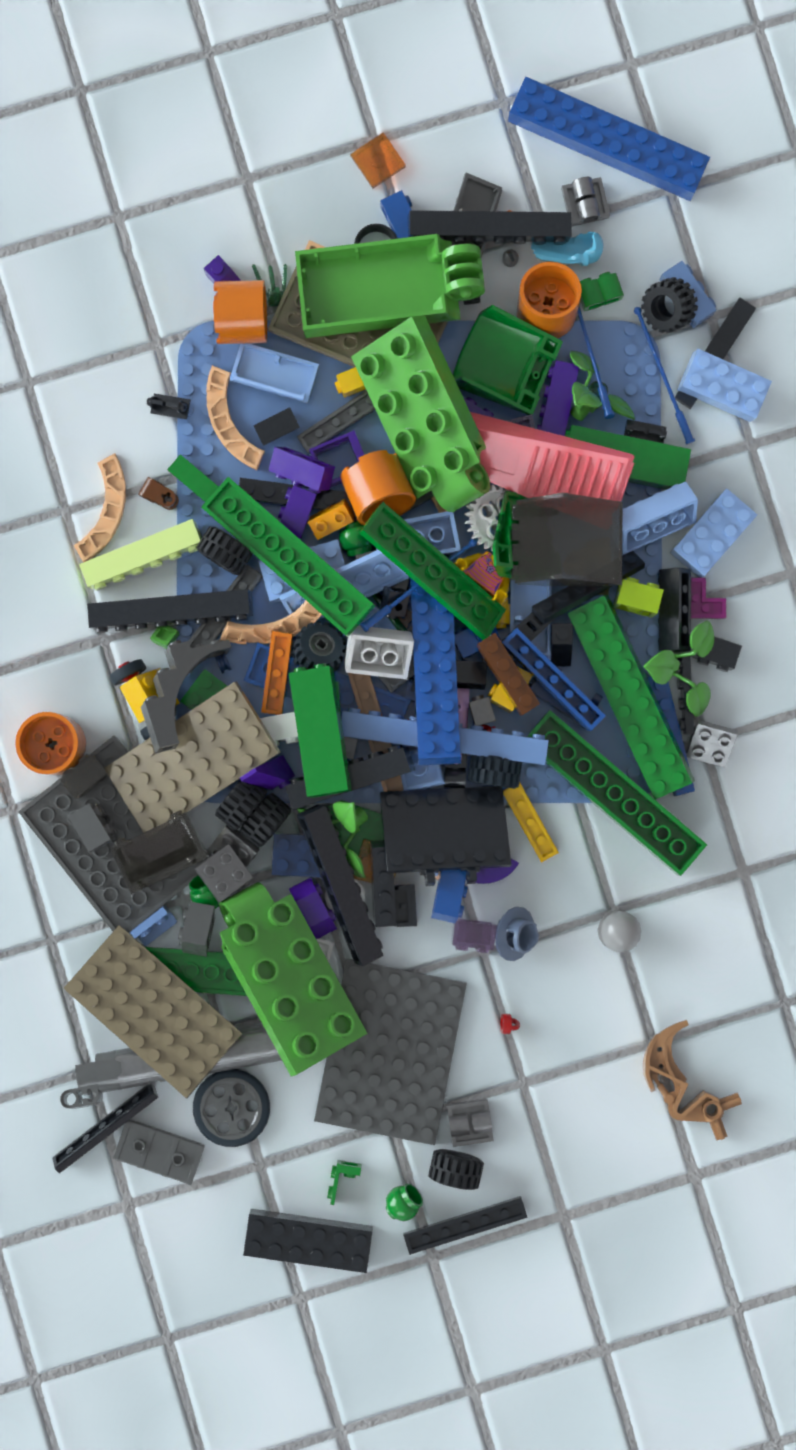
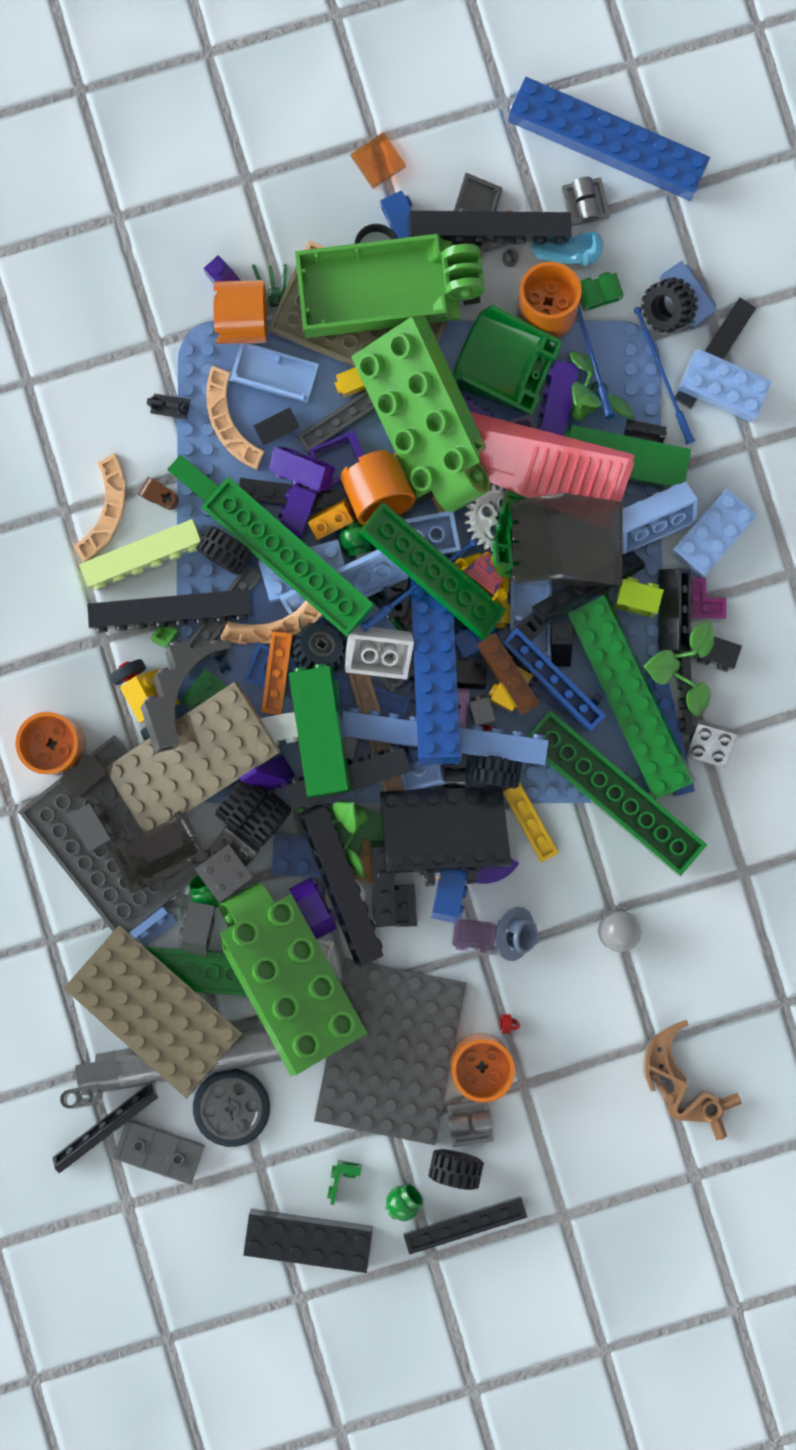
(483, 1084): none -> orange brick

